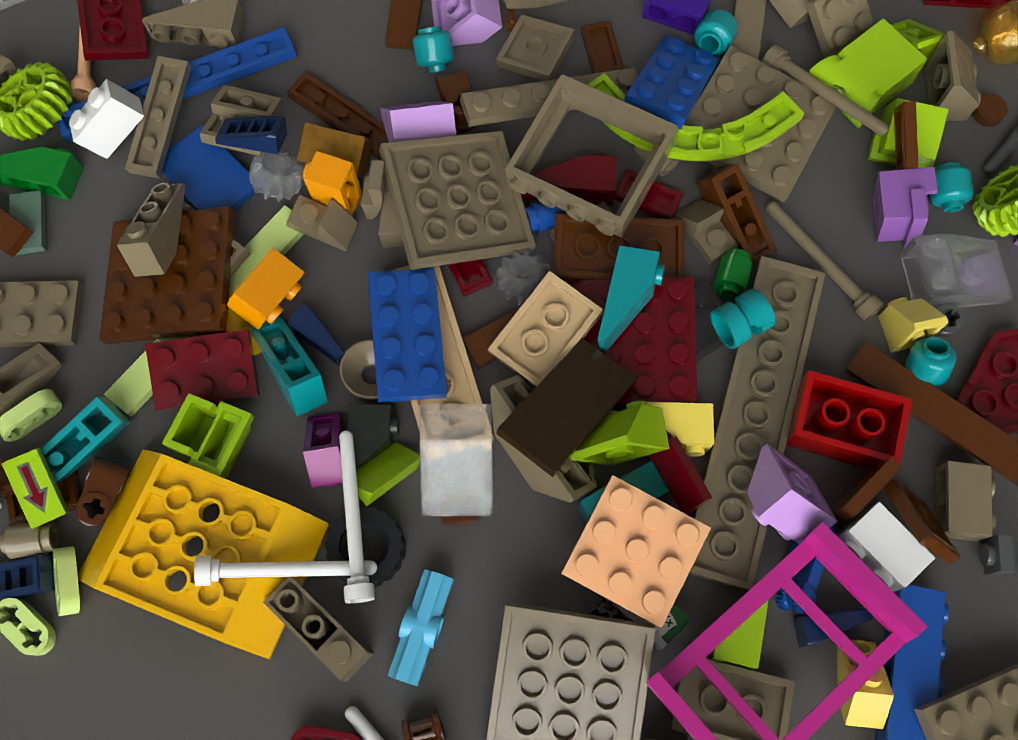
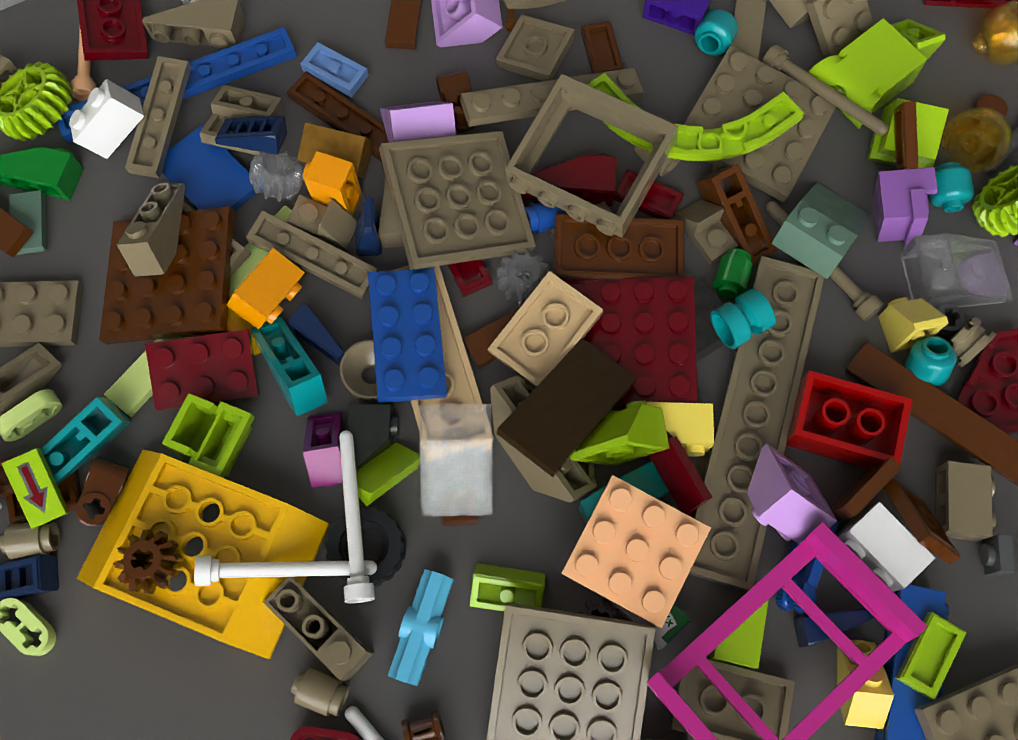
(66, 581): yellowish green beam -> none
(135, 557): none -> reddish brown gear
(311, 254): none -> dark tan plate
(319, 692): none -> dark tan brick
(334, 69): none -> medium blue plate
(367, 230): none -> dark blue slope
(373, 189): dark tan slope -> none
(433, 48): teal head -> none
(497, 585): none -> lime slope
(630, 289): teal slope -> none
(672, 80): blue plate -> none
(821, 229): none -> sand green slope
(931, 656): none -> lime tile
(952, 78): dark tan slope -> none
(970, 340): none -> dark tan wheel
(977, 138): none -> clear yellow cylinder

